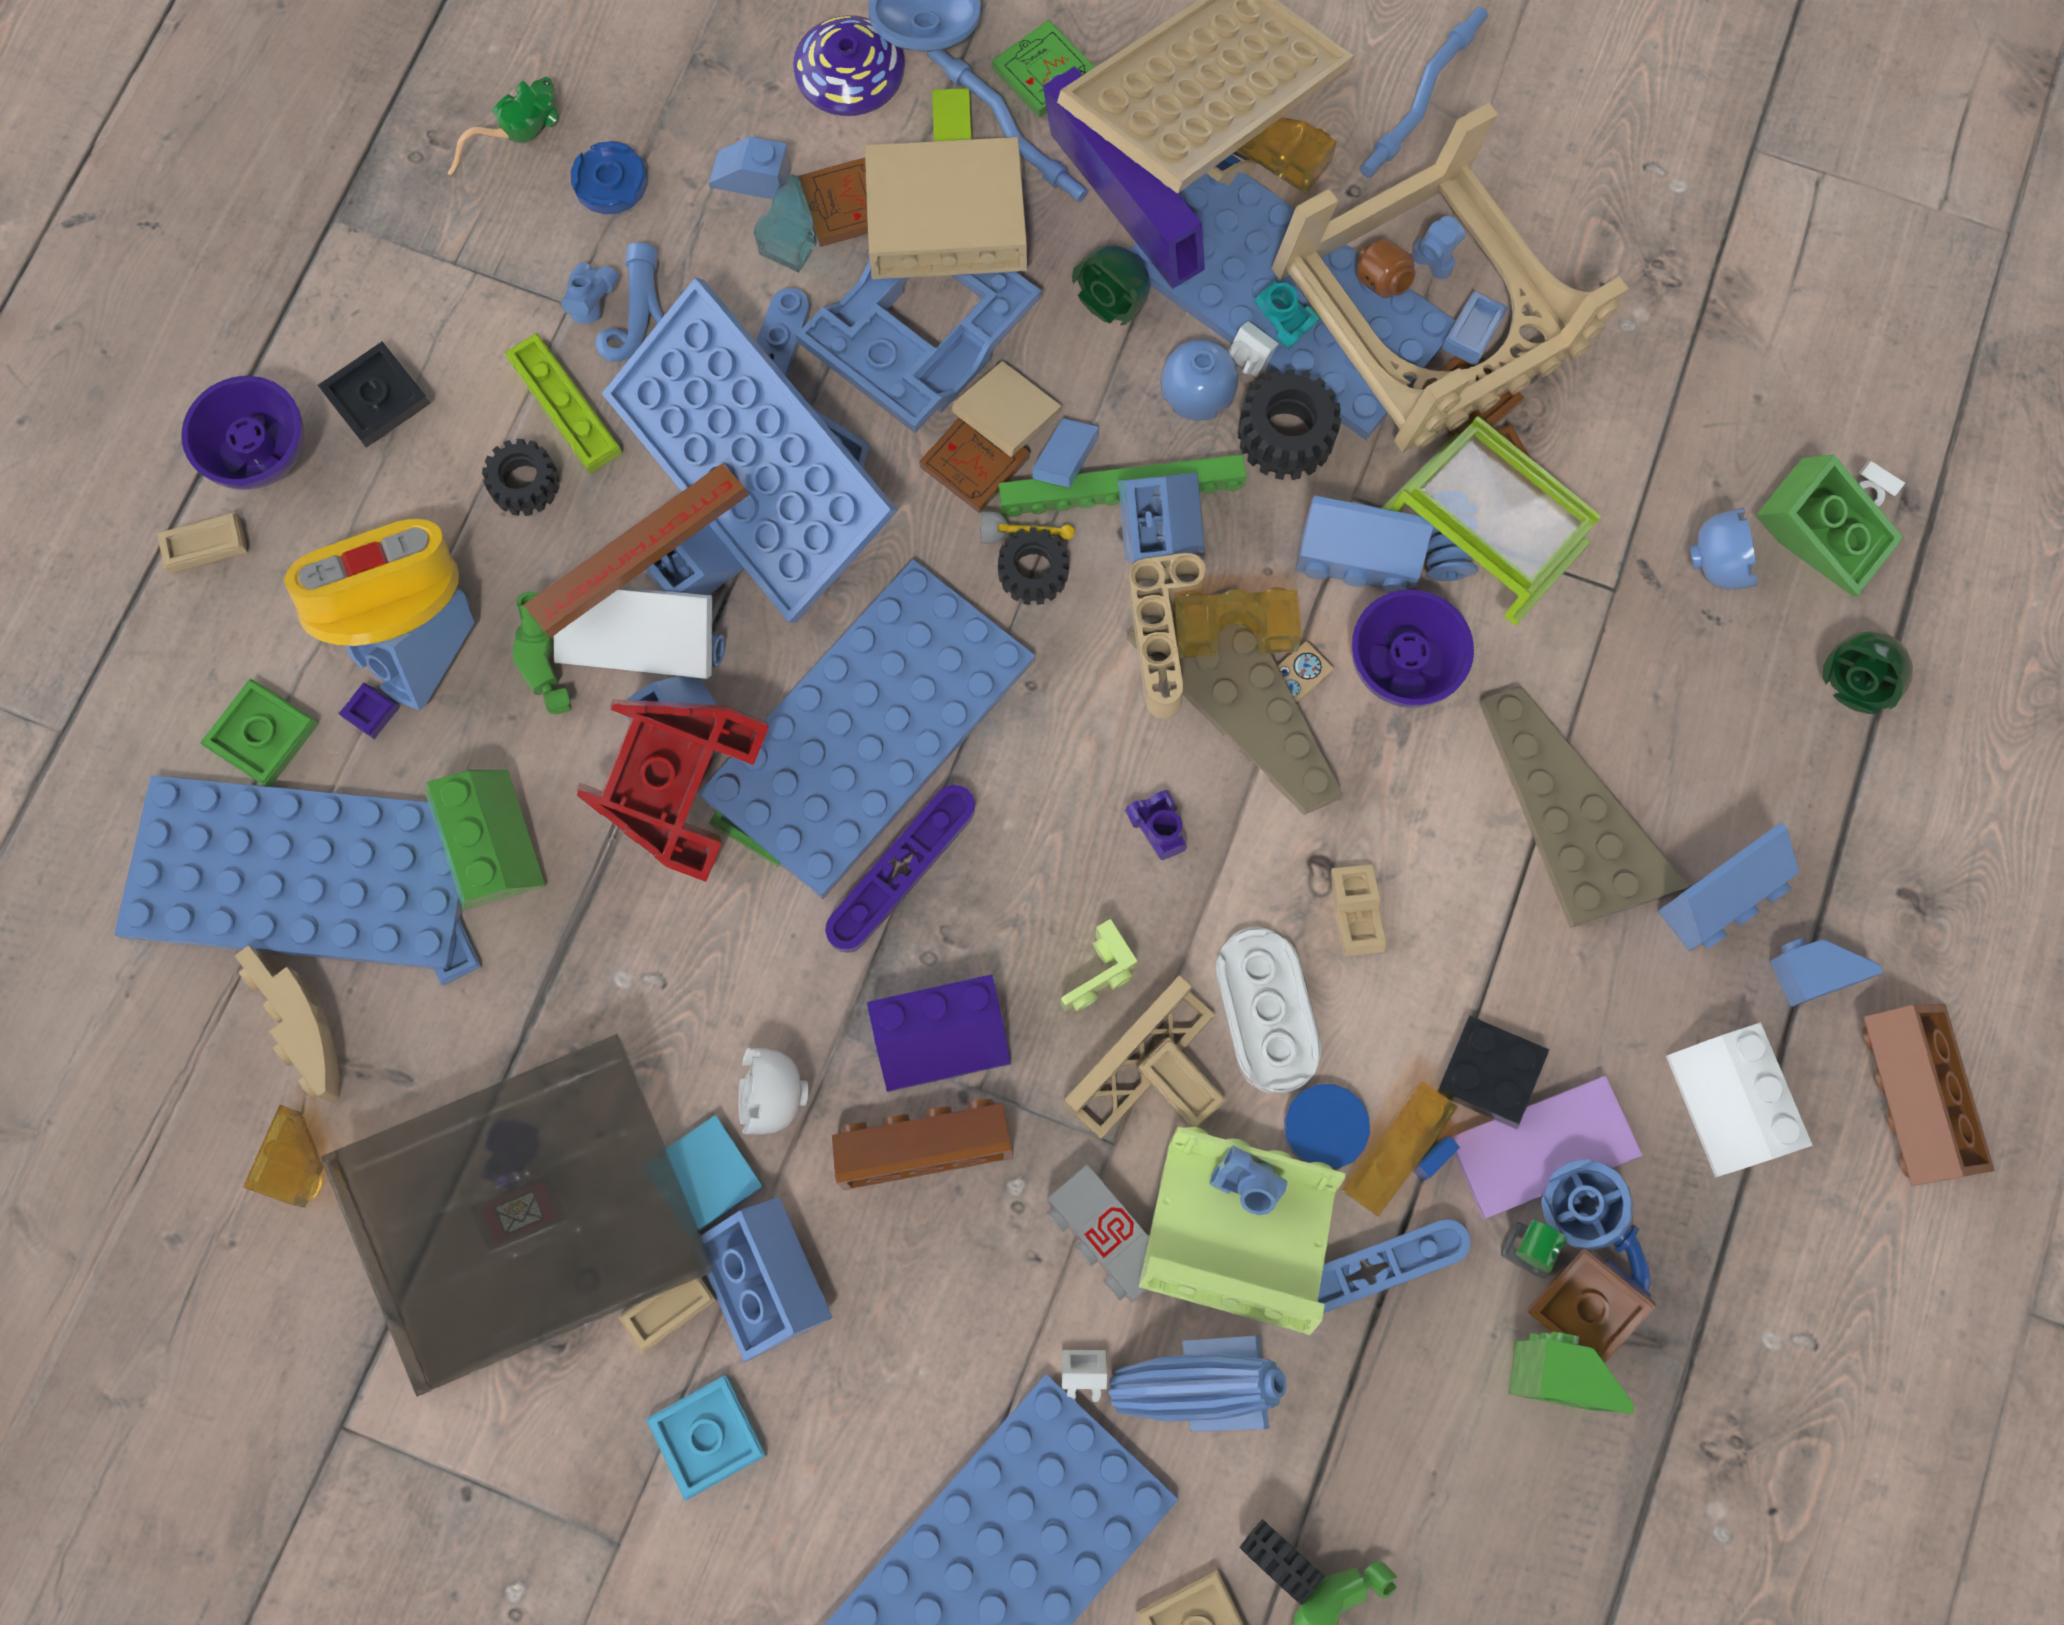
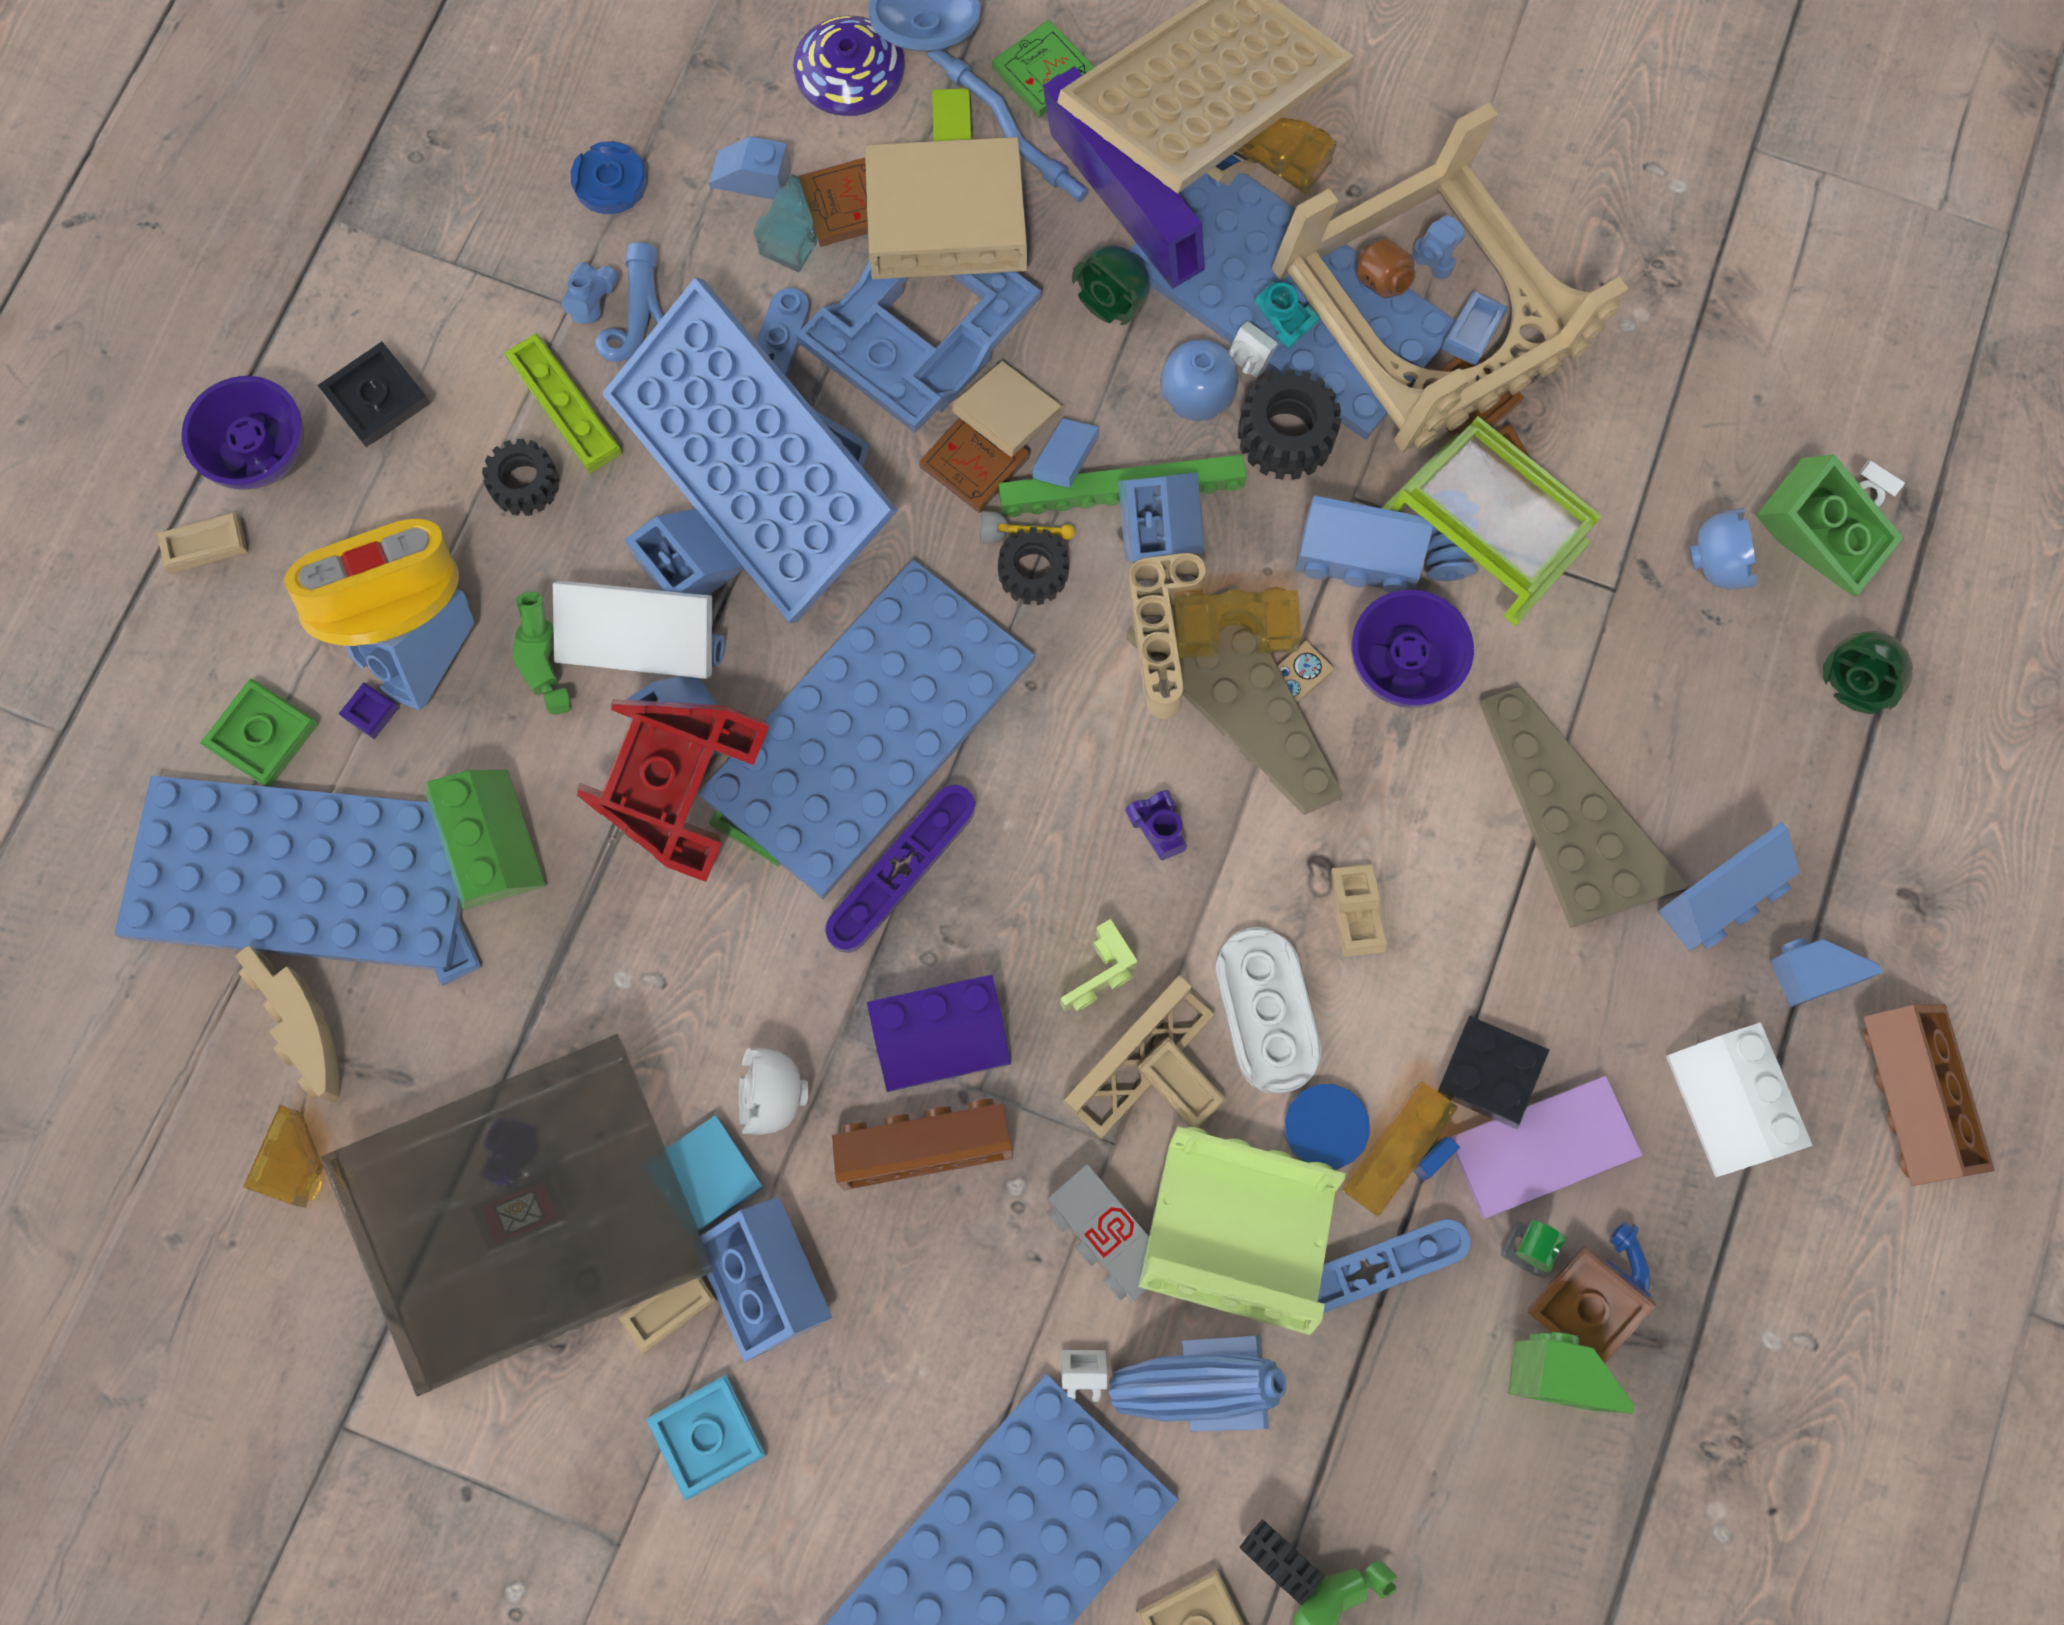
(518, 116): green animal -> none
(636, 550): dark orange tile -> none
(1253, 1180): medium blue plate -> none
(1391, 142): medium blue bar -> none
(1588, 1204): medium blue cylinder -> none

